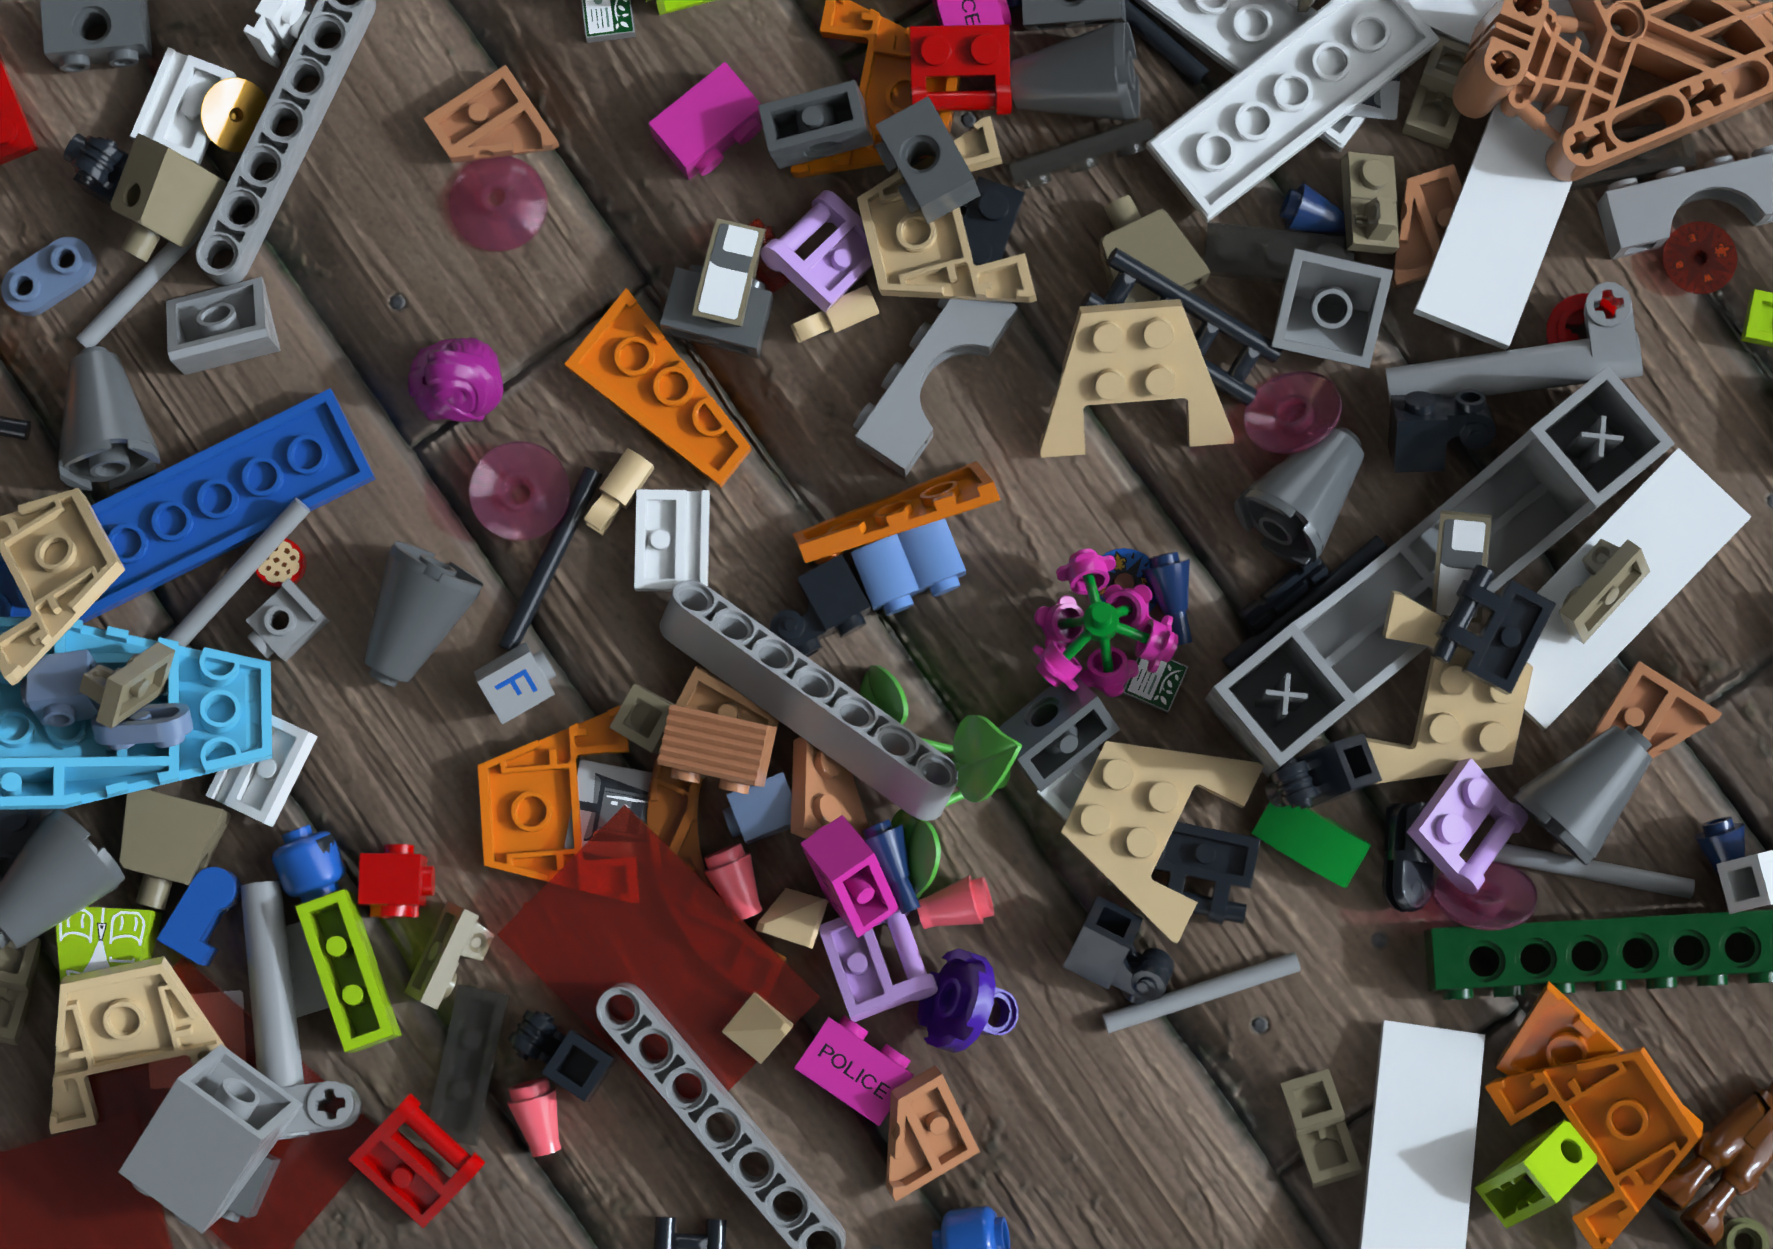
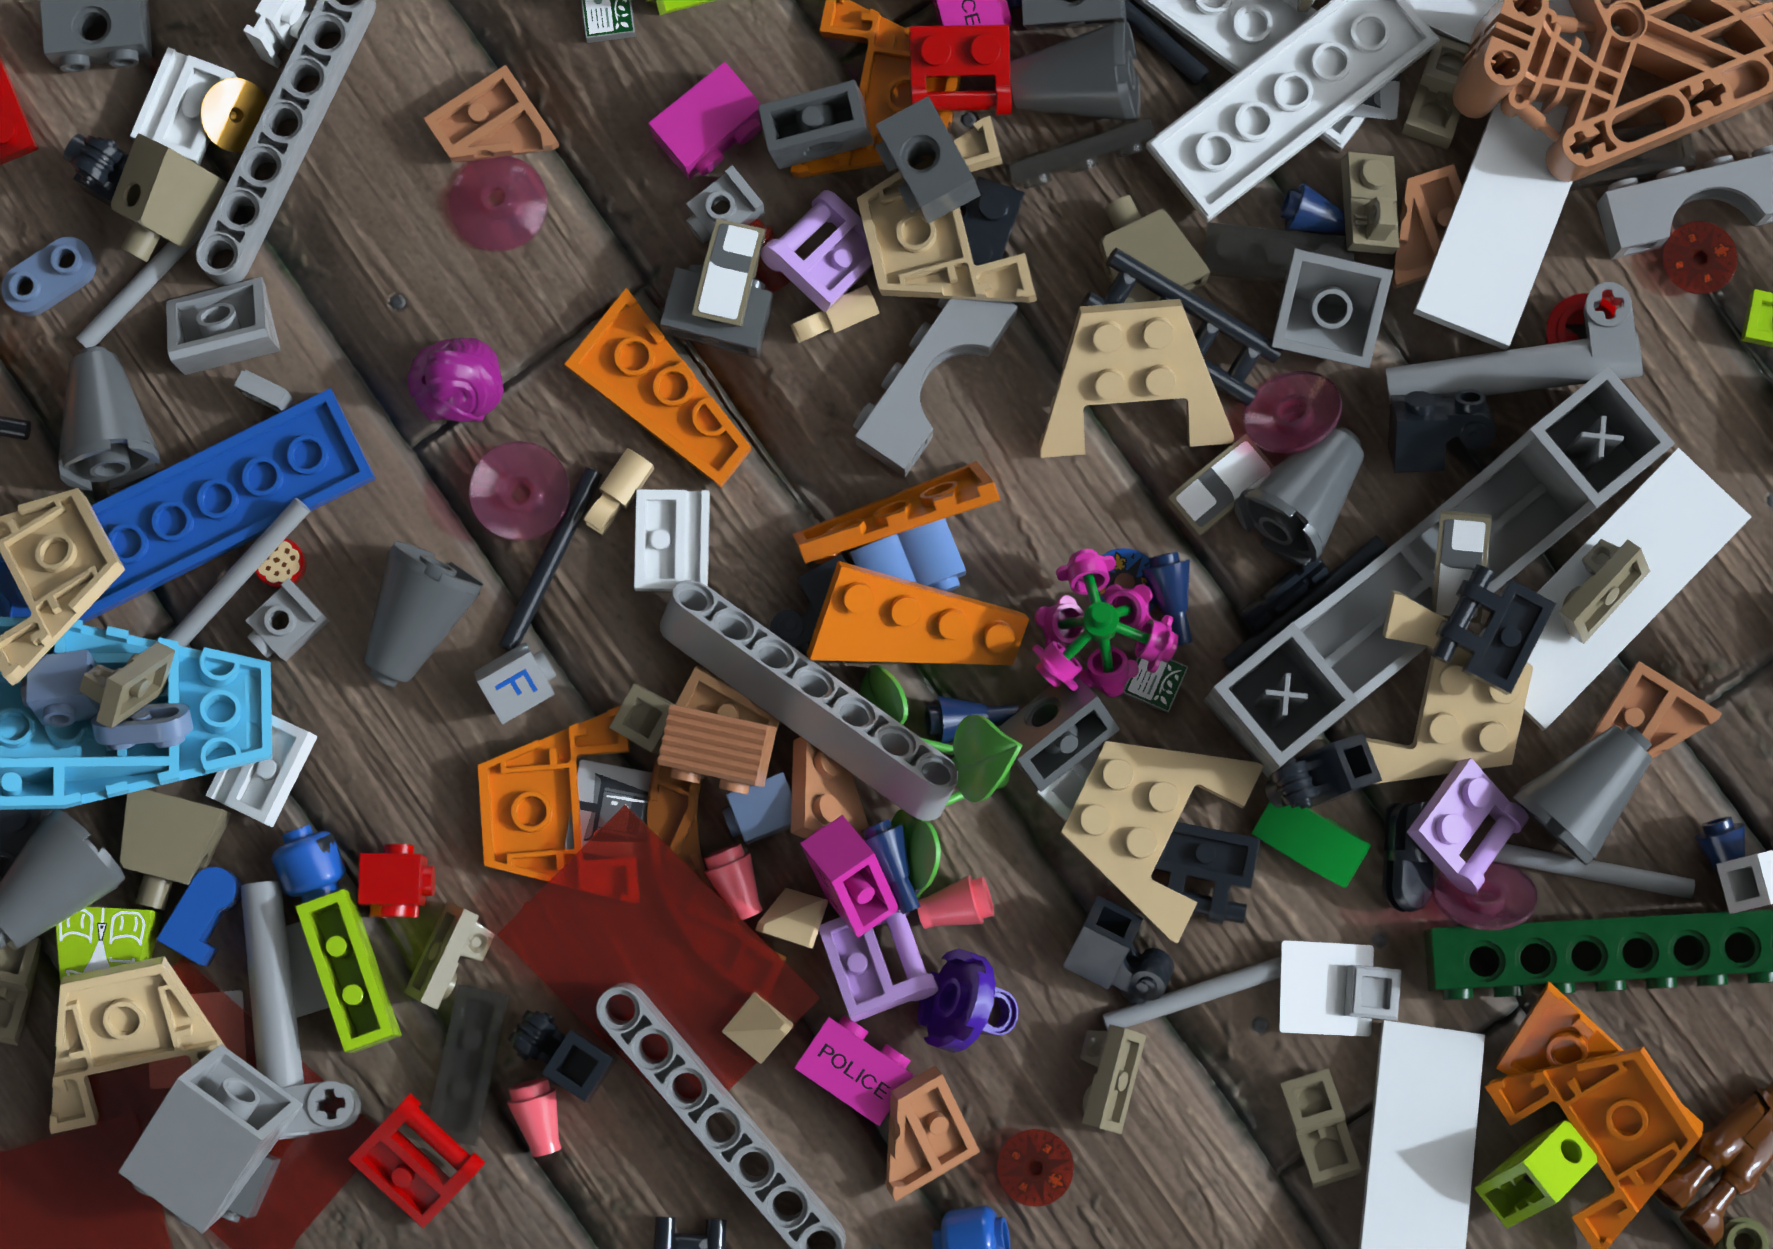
(263, 391): none -> light grey tile
(732, 188): none -> light grey brick
(902, 621): none -> orange wing
(947, 713): none -> dark blue cone
(1035, 1167): none -> clear red piece
(1117, 1059): none -> dark tan hinge
(1216, 487): none -> slope
(1316, 986): none -> white sticker
(1372, 992): none -> light grey tile

